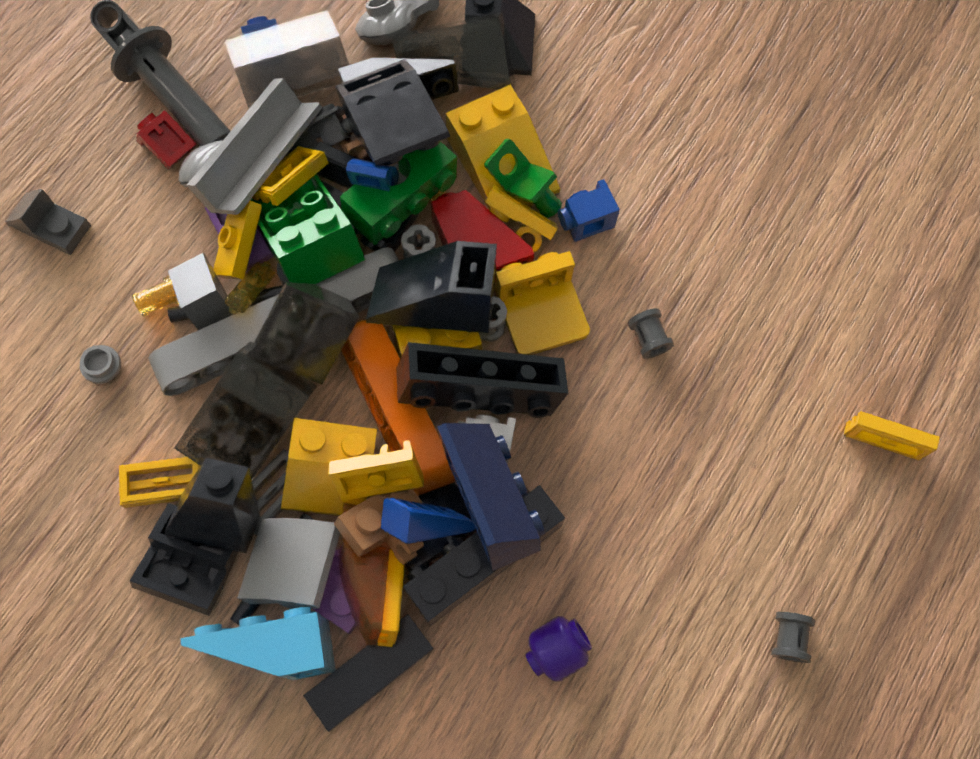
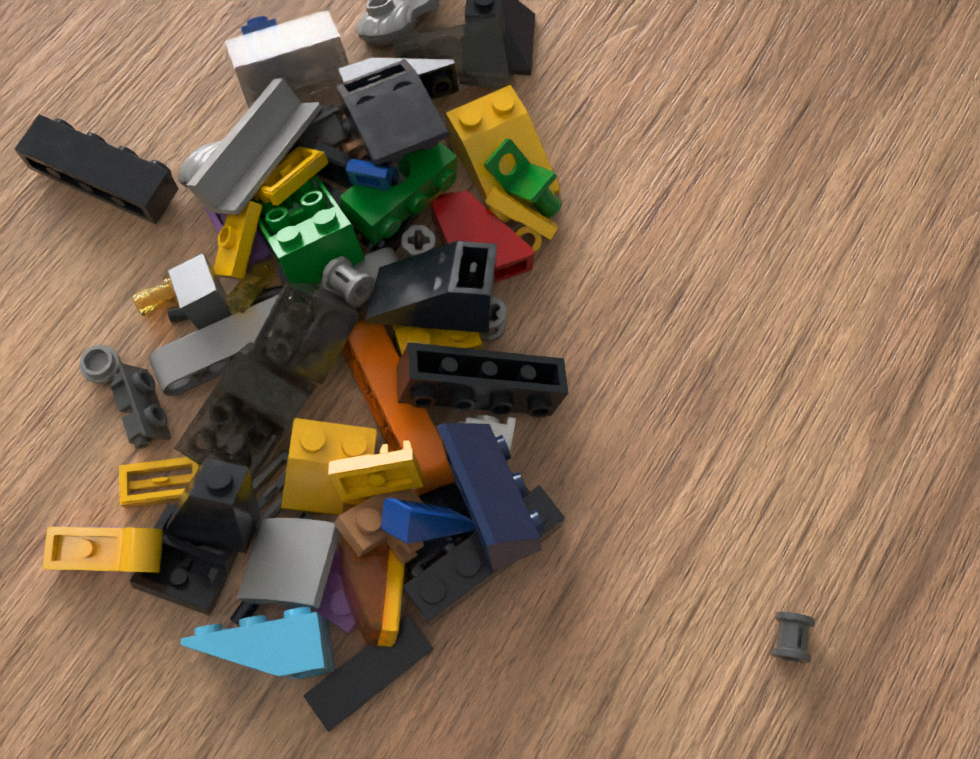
(48, 222): dark grey slope -> none
(97, 168): none -> black brick
(103, 549): none -> yellow plate
(136, 390): none -> dark grey hinge
(143, 55): dark grey piece -> none
(164, 138): red bracket -> none
(363, 281): none -> light grey bush
(541, 303): yellow bracket -> none
(558, 648): dark purple head -> none
(589, 212): blue brick -> none
(650, 333): dark grey bush -> none
(891, 436): yellow tile -> none

